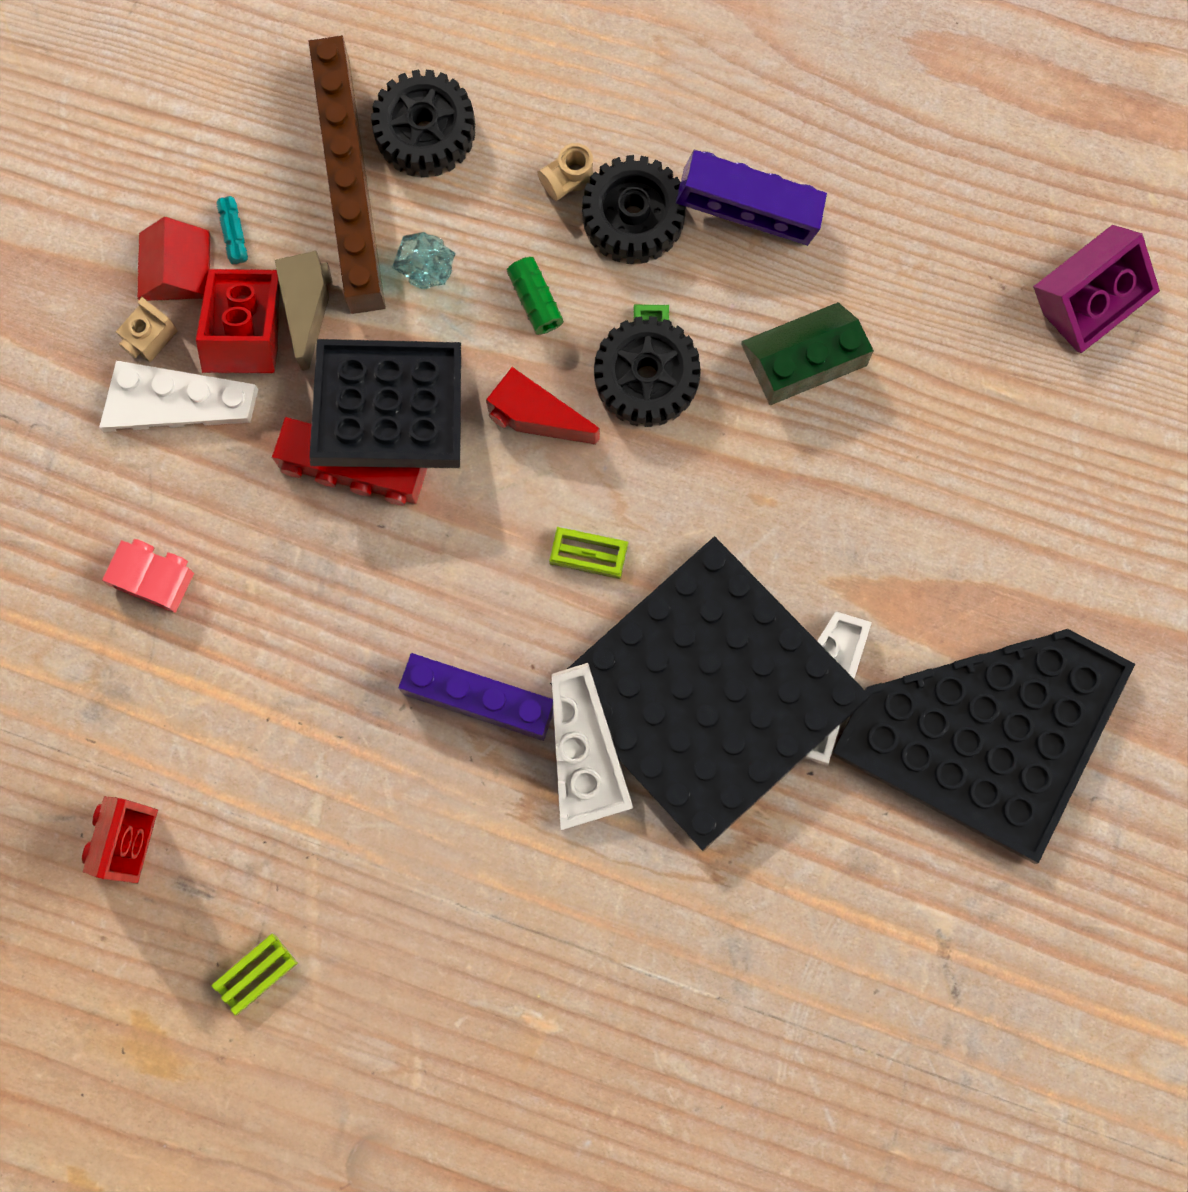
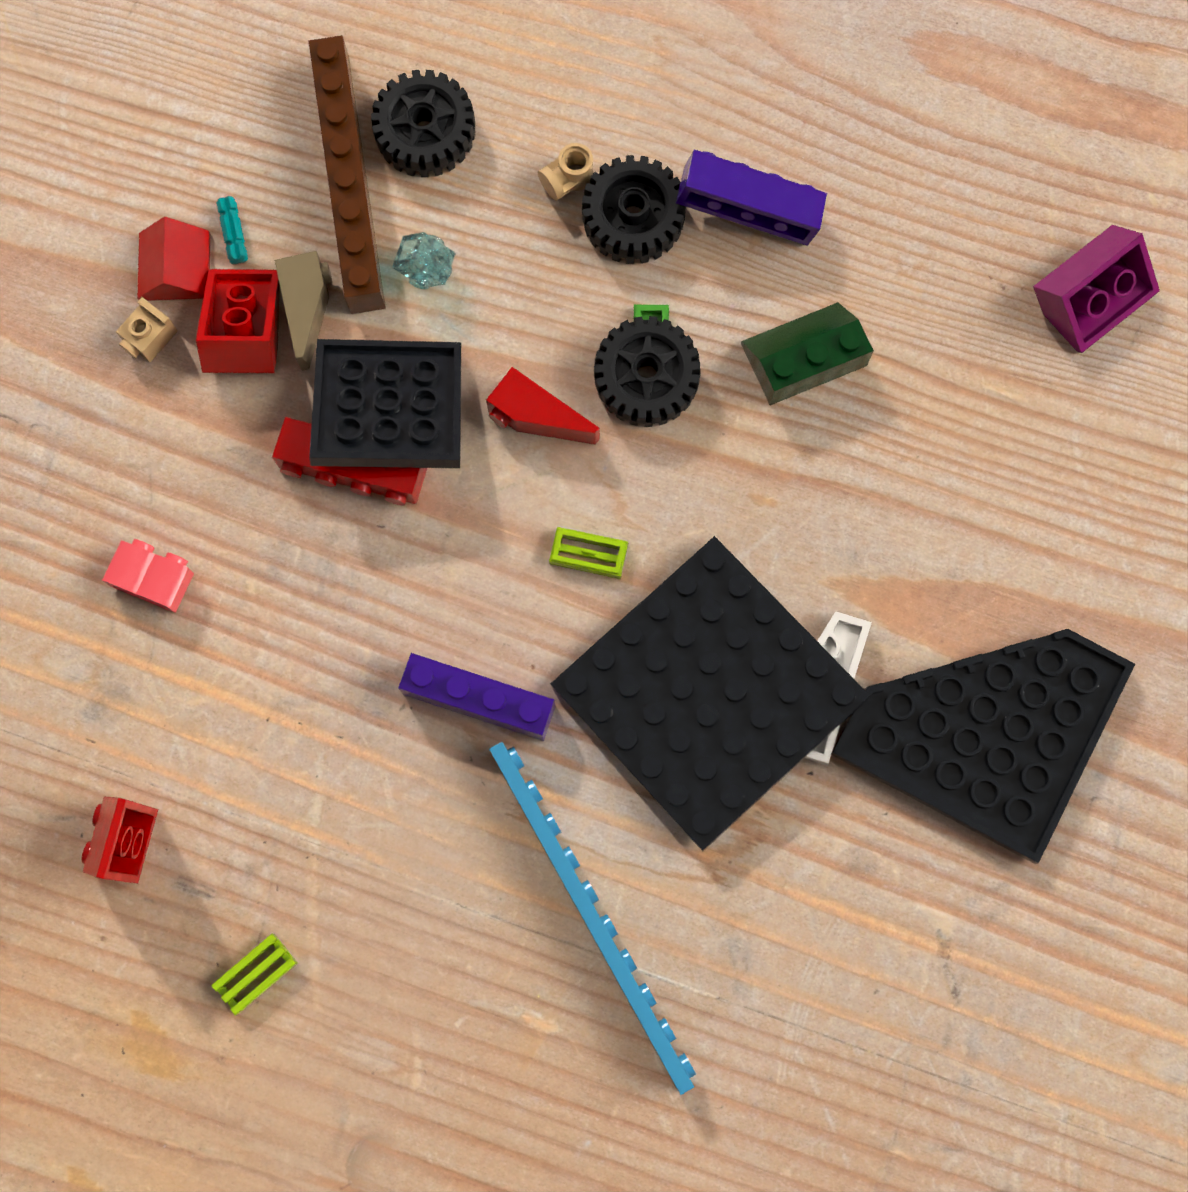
(164, 397): white wing -> none
(535, 295): green axle -> none
(587, 762): white wing -> none
(600, 927): none -> dark azure plate

